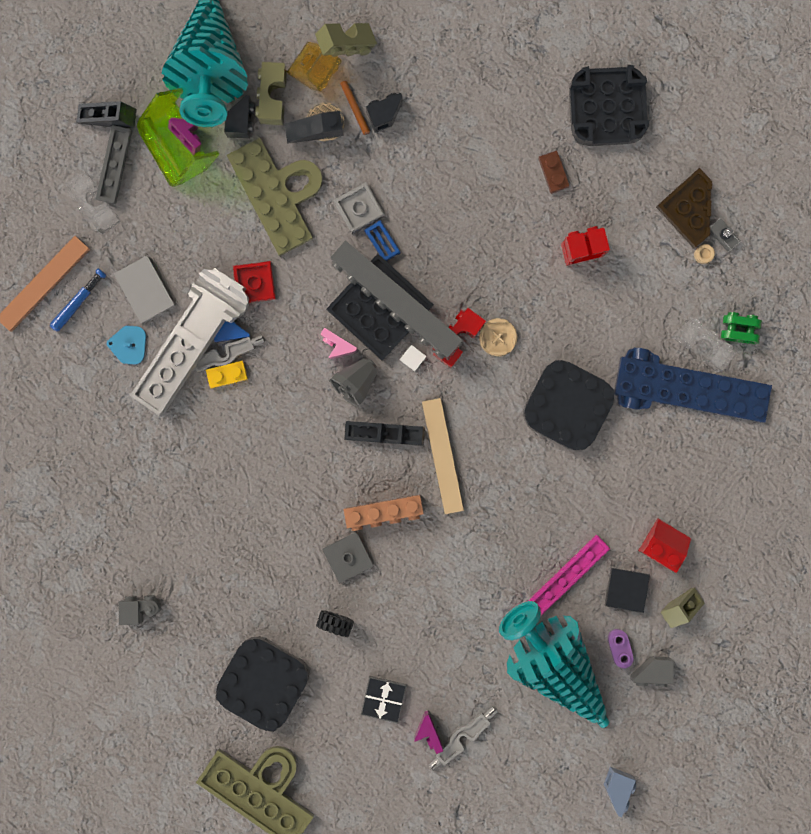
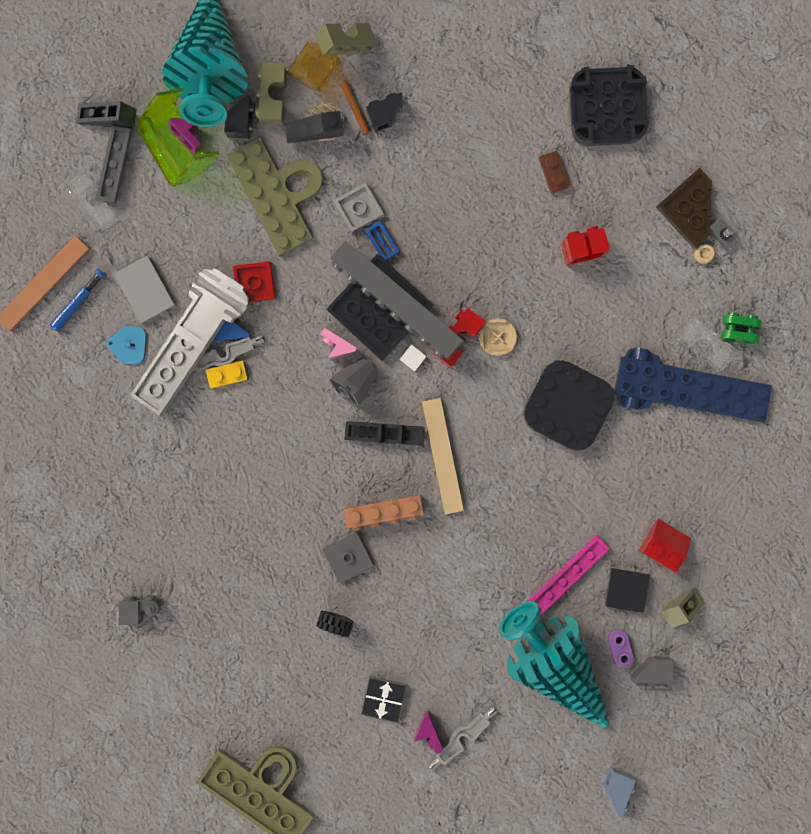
(262, 683): black plate -> none

